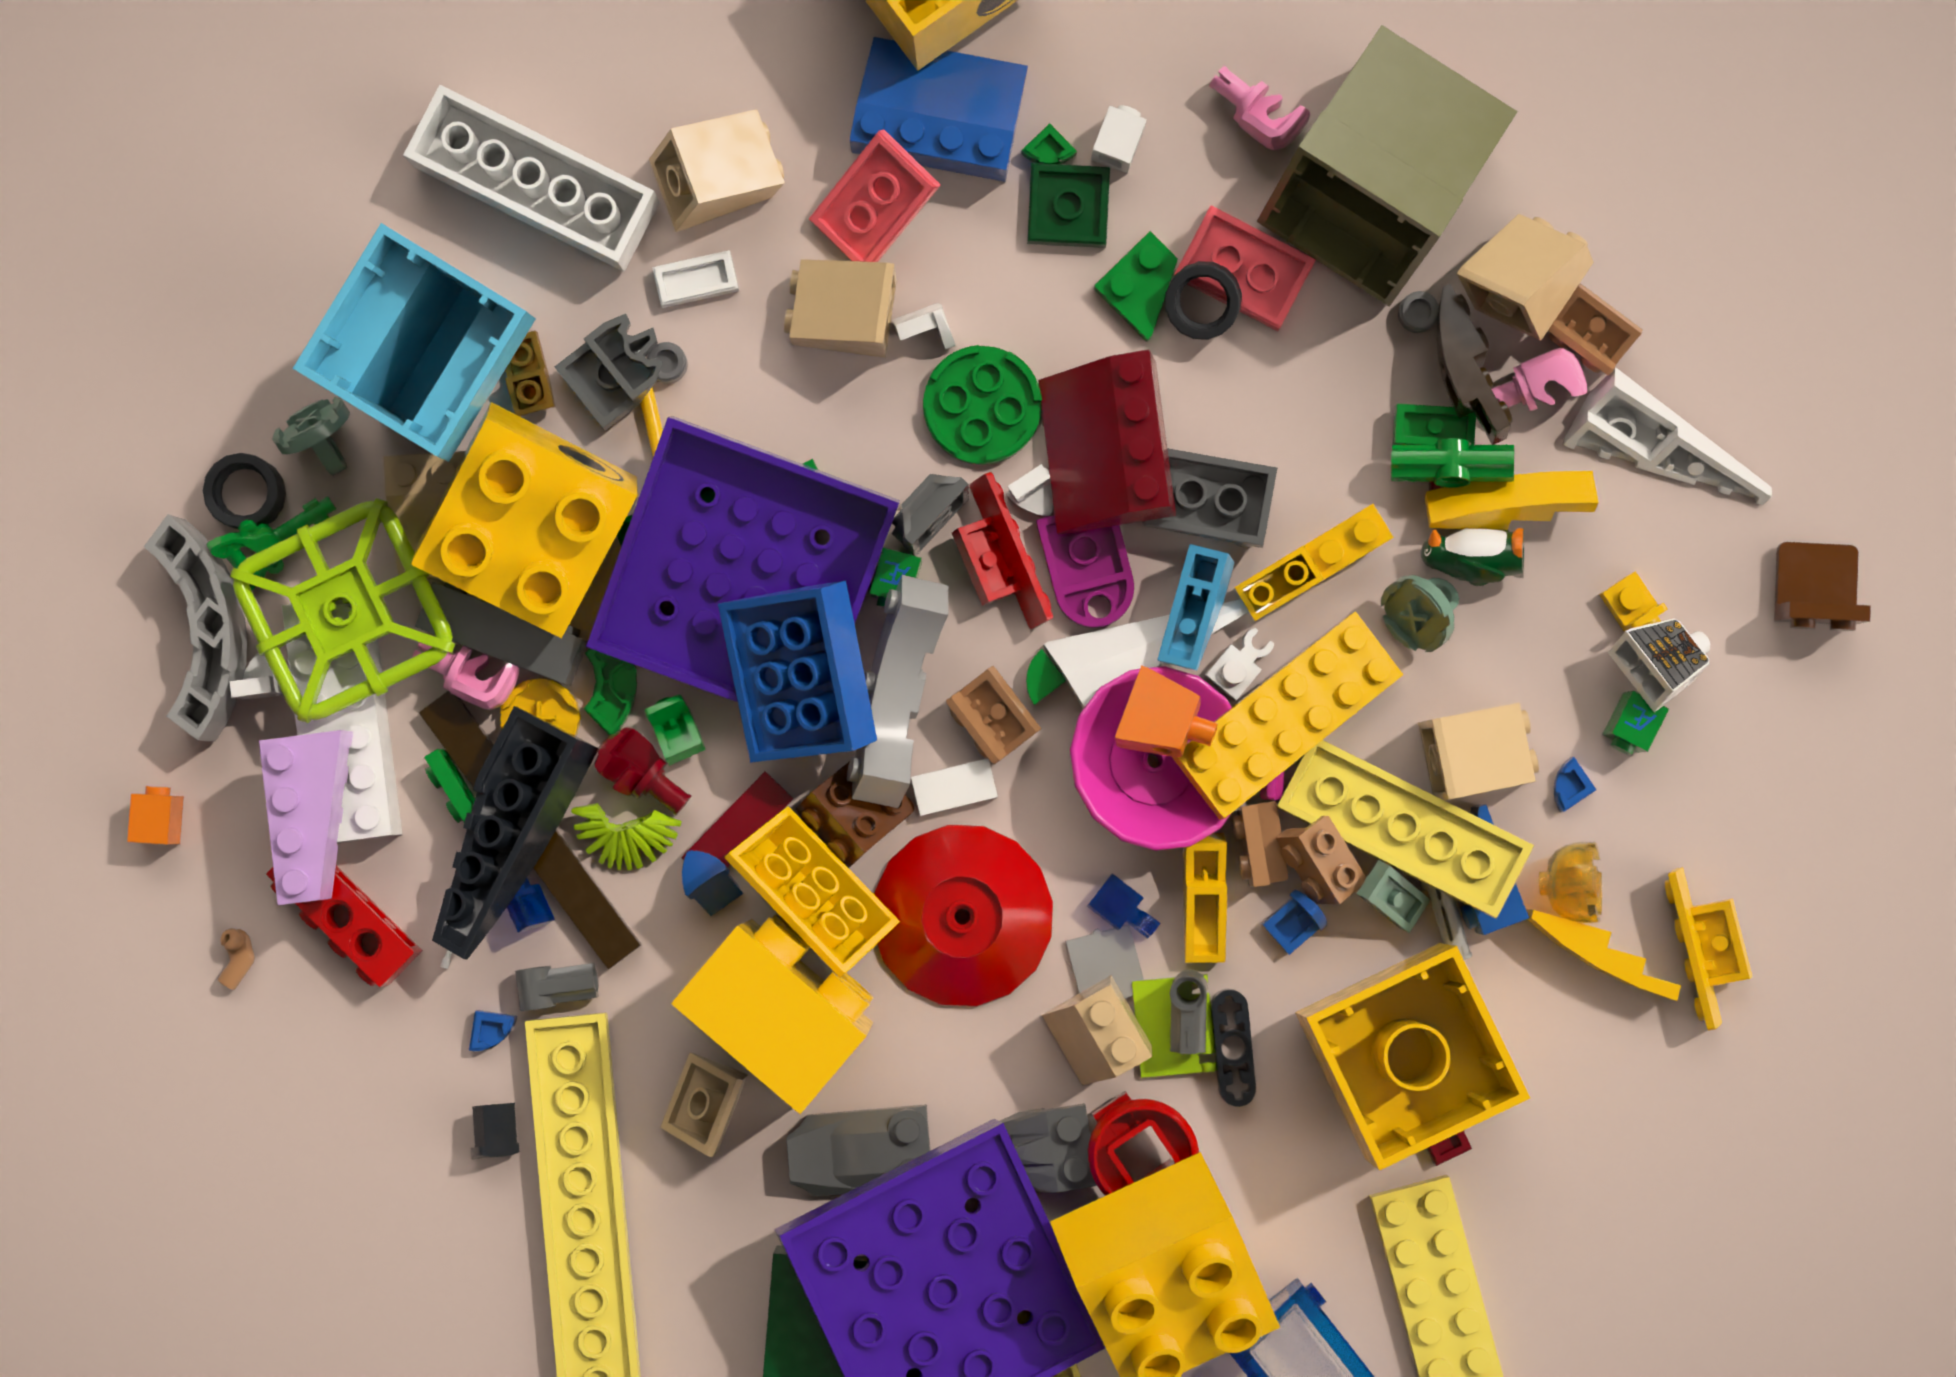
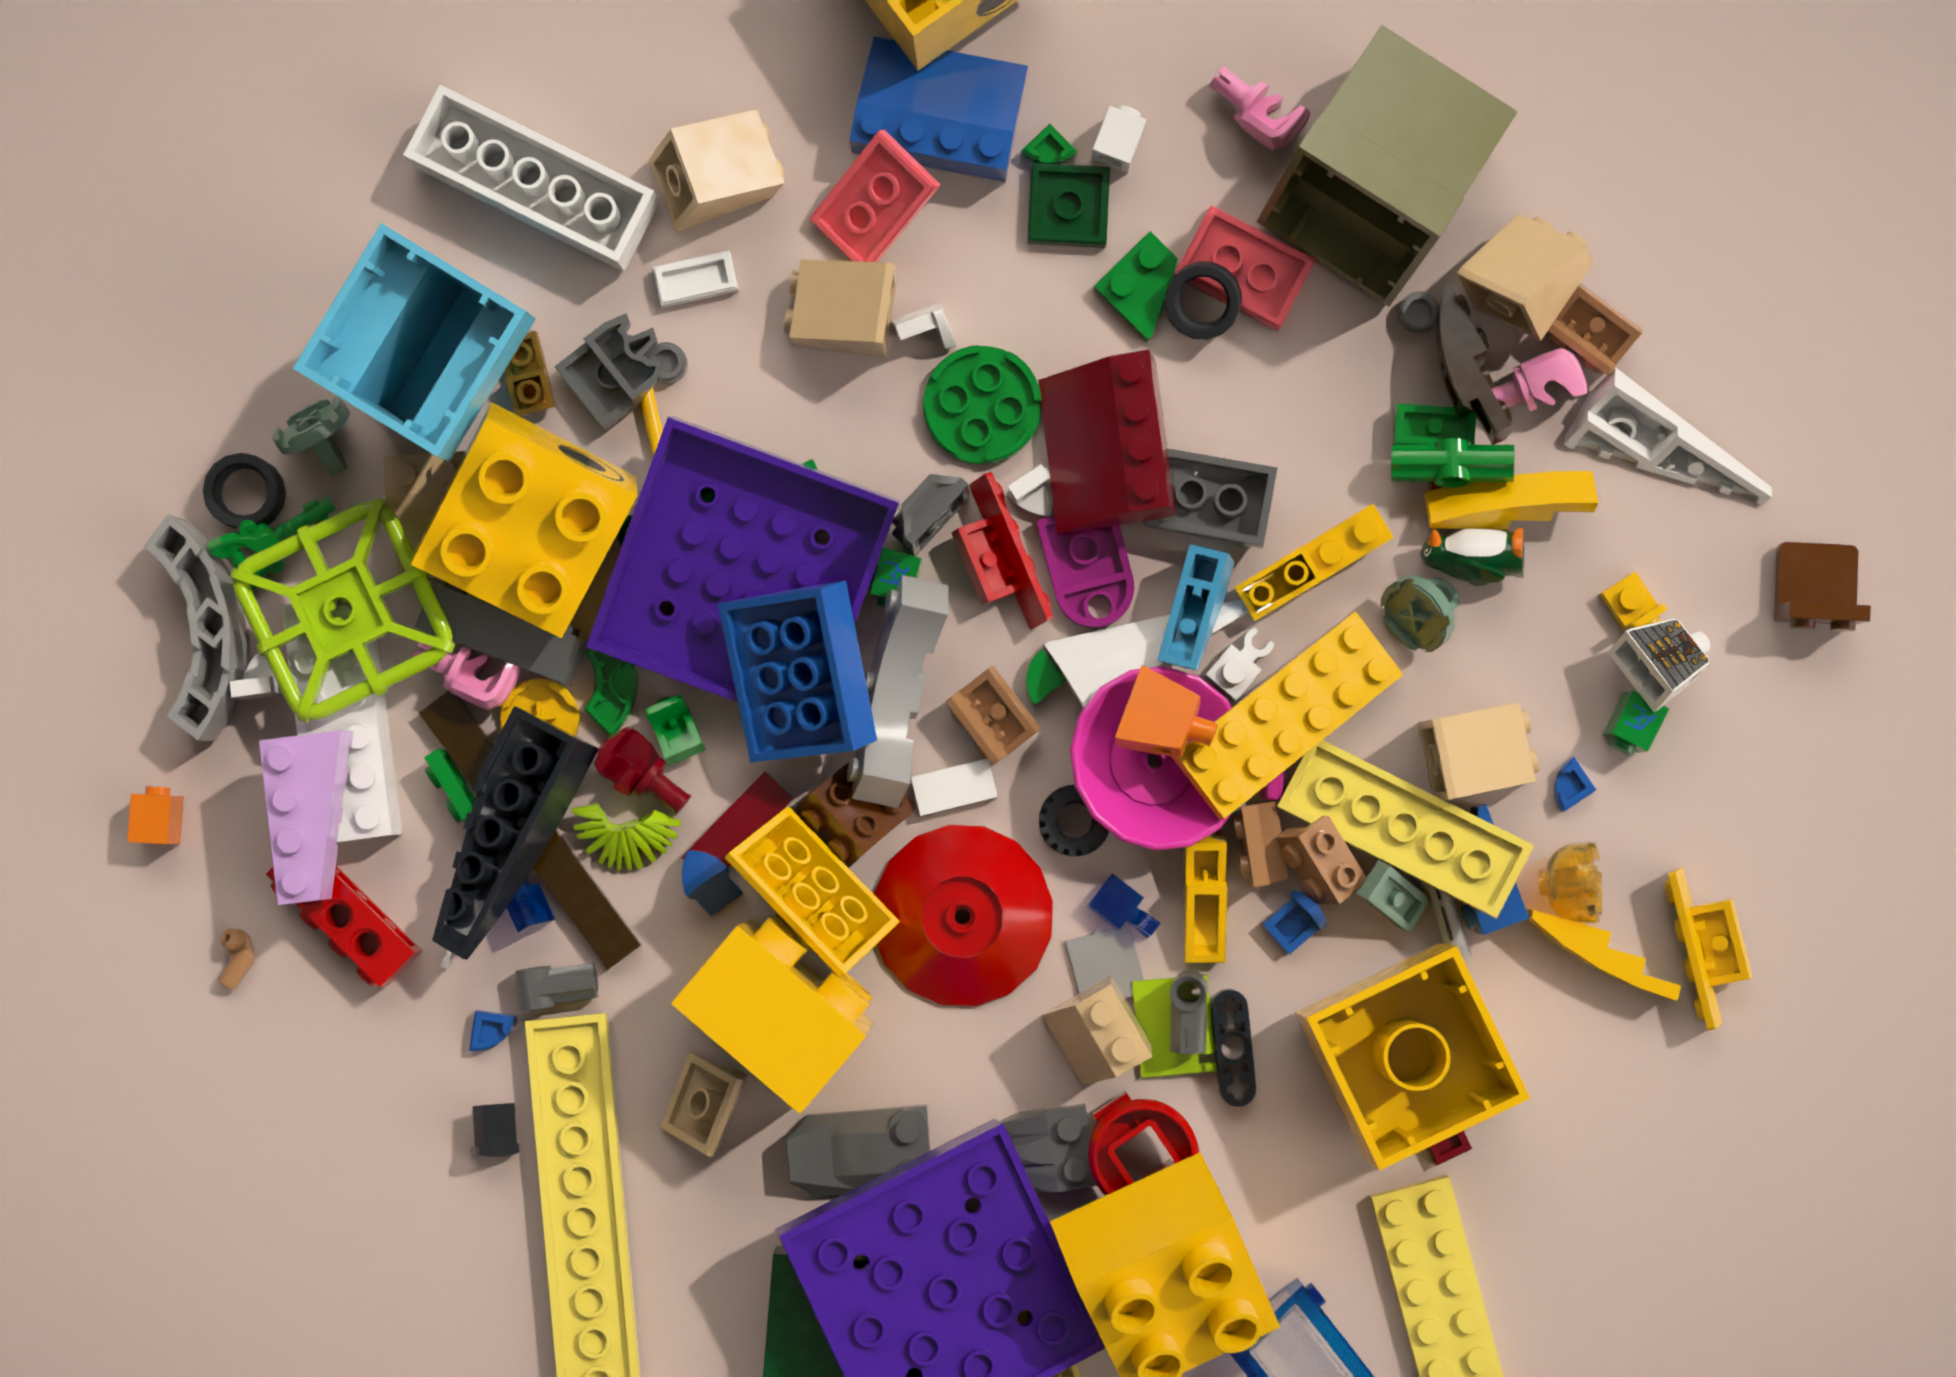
(1054, 836): none -> black tyre

